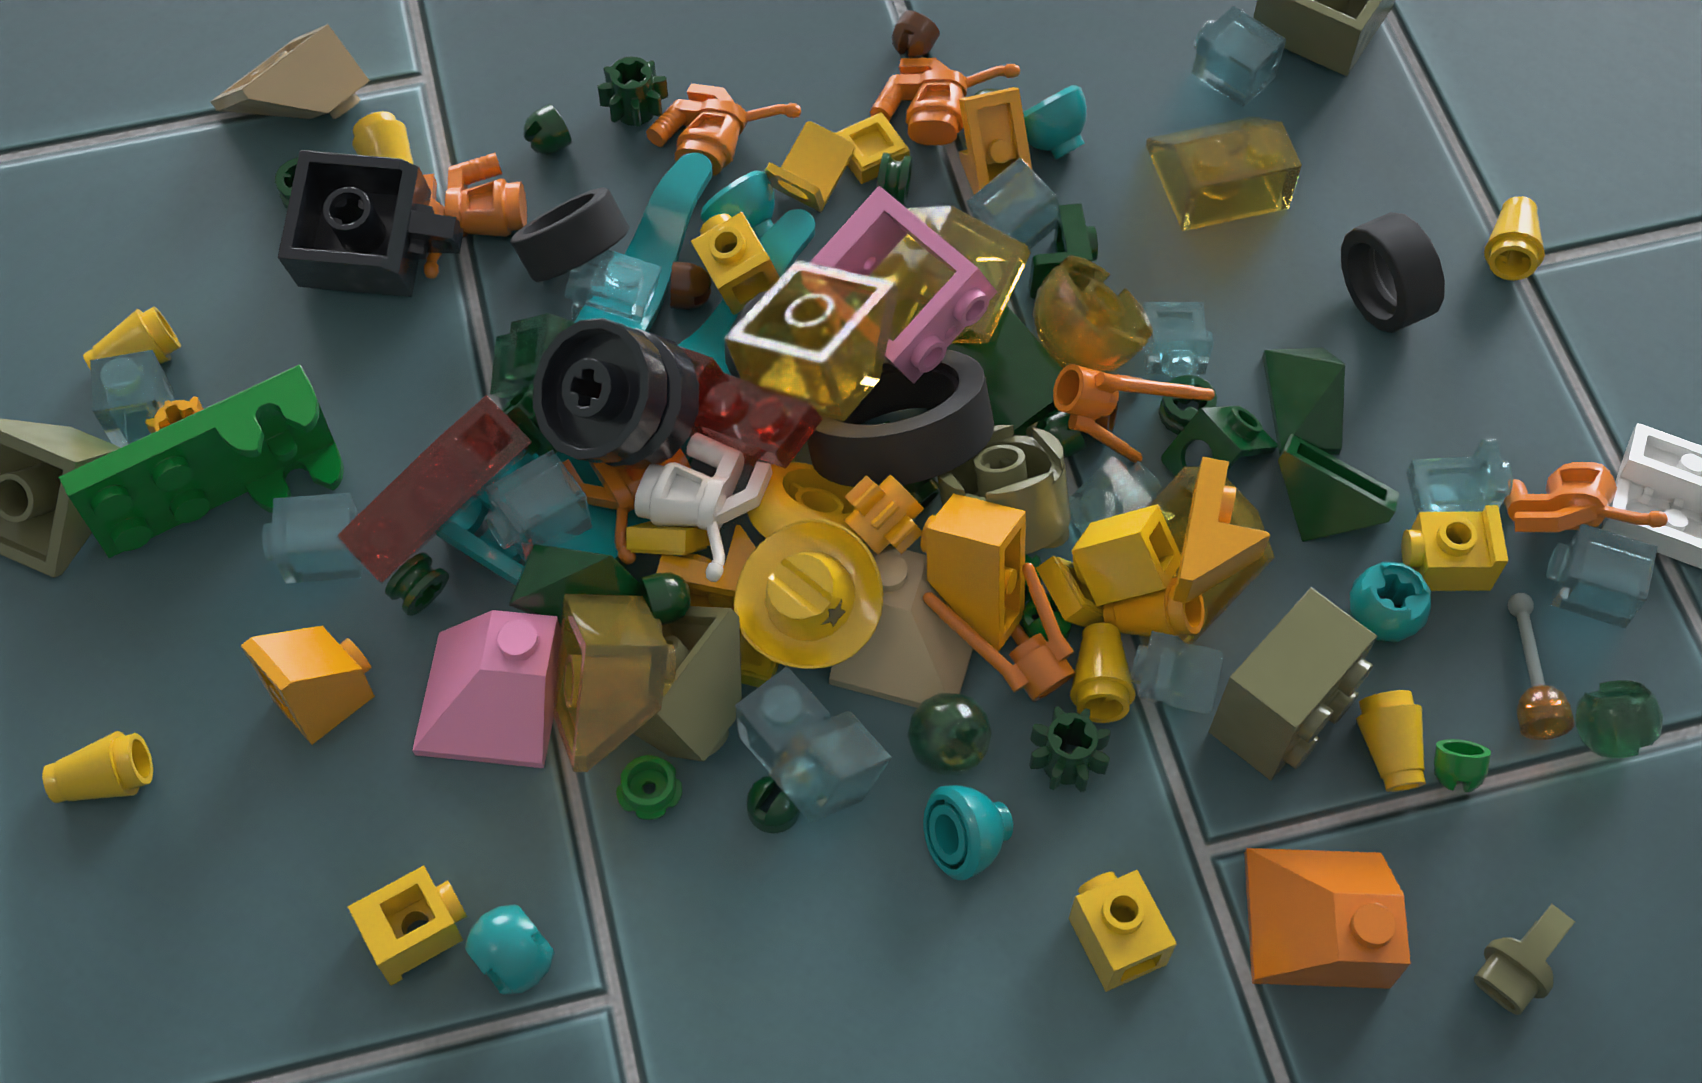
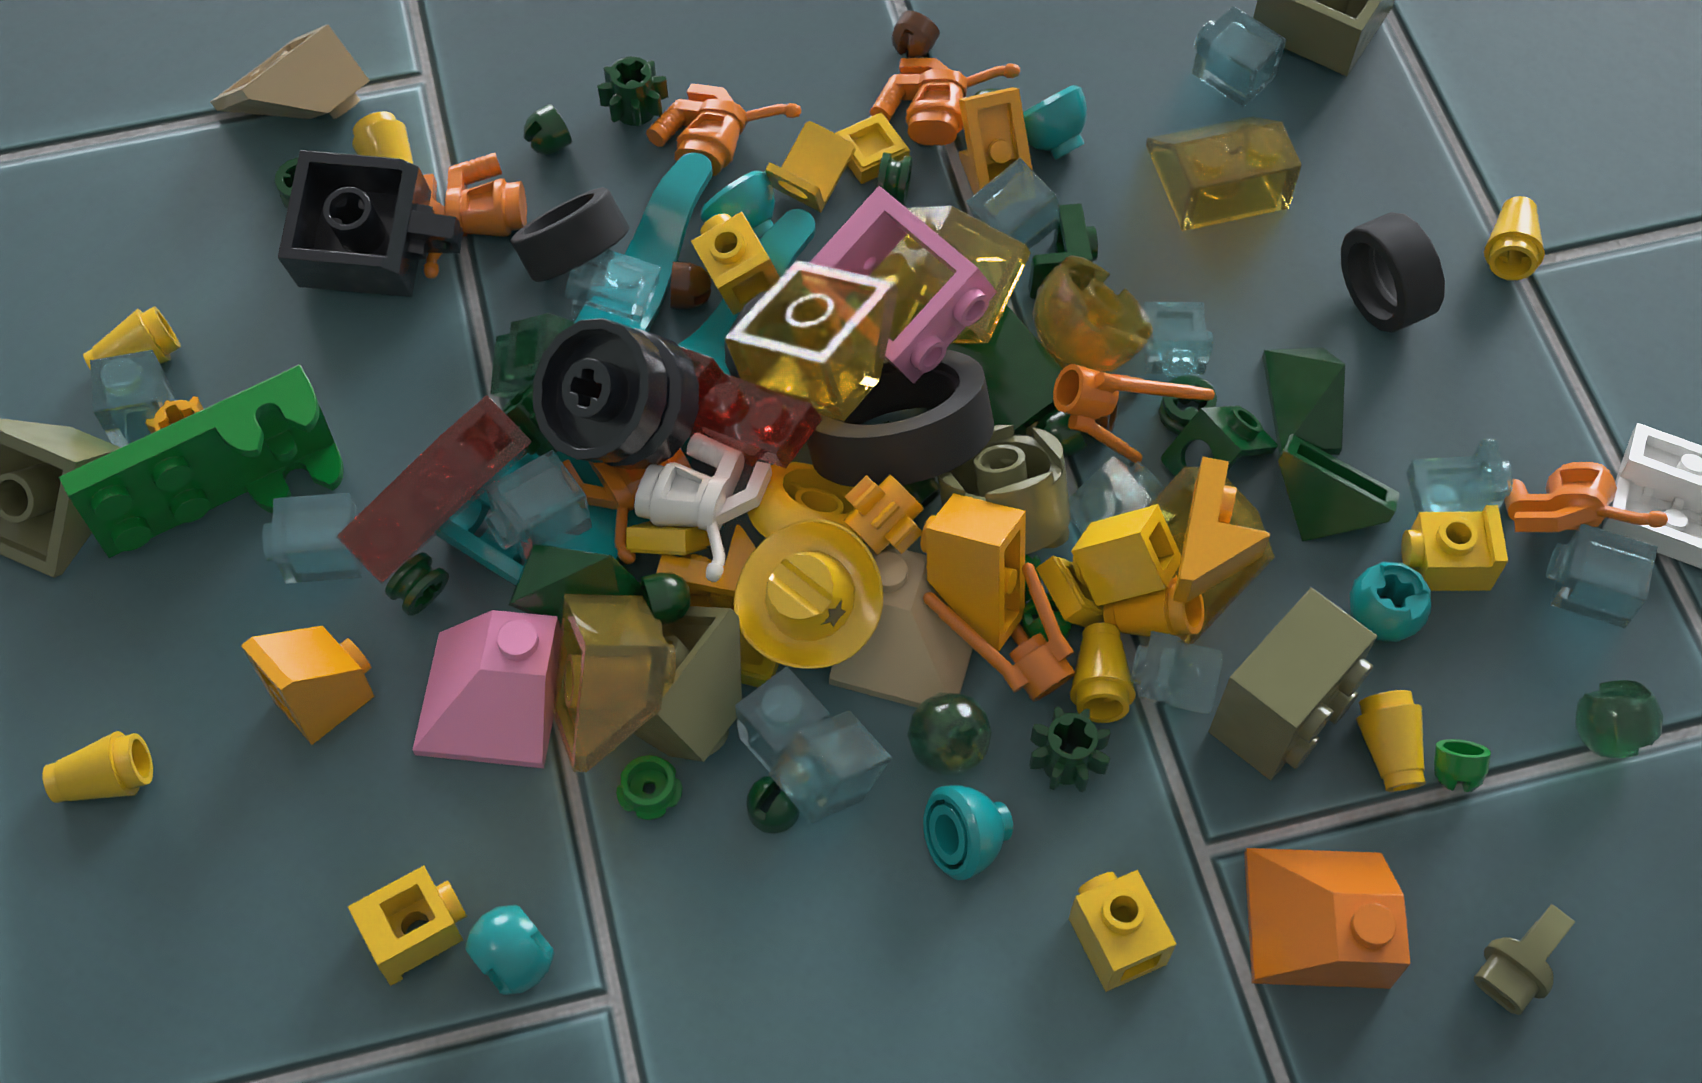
(1542, 709): clear orange hinge -> none

